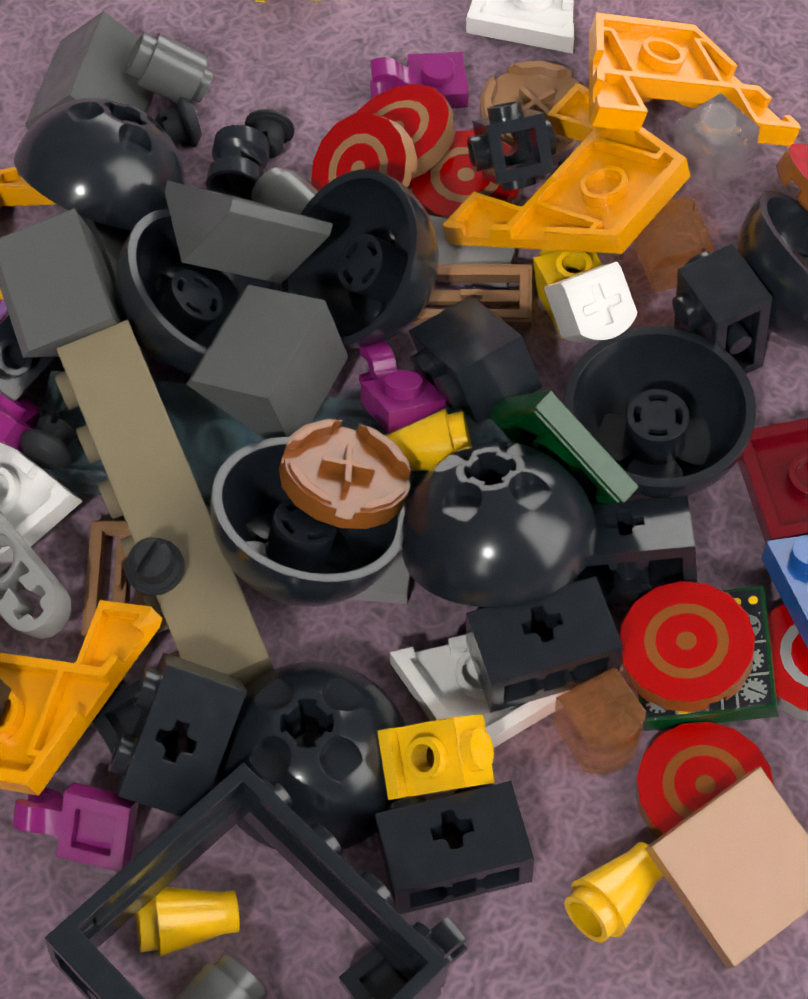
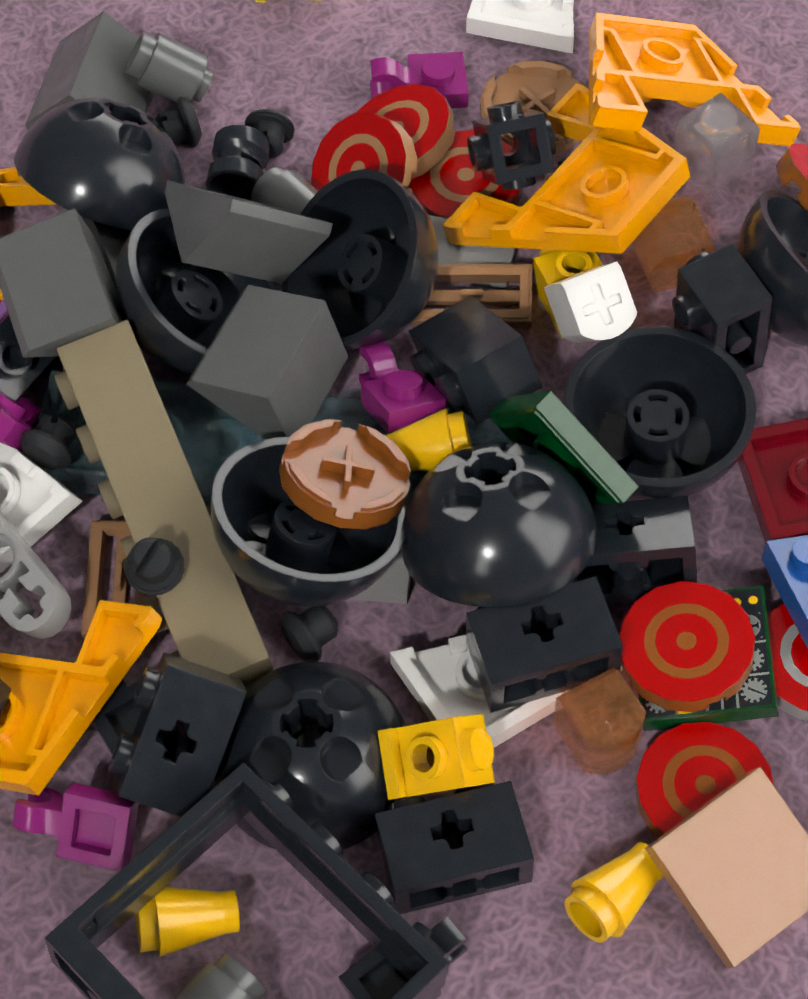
(309, 631): none -> black piece

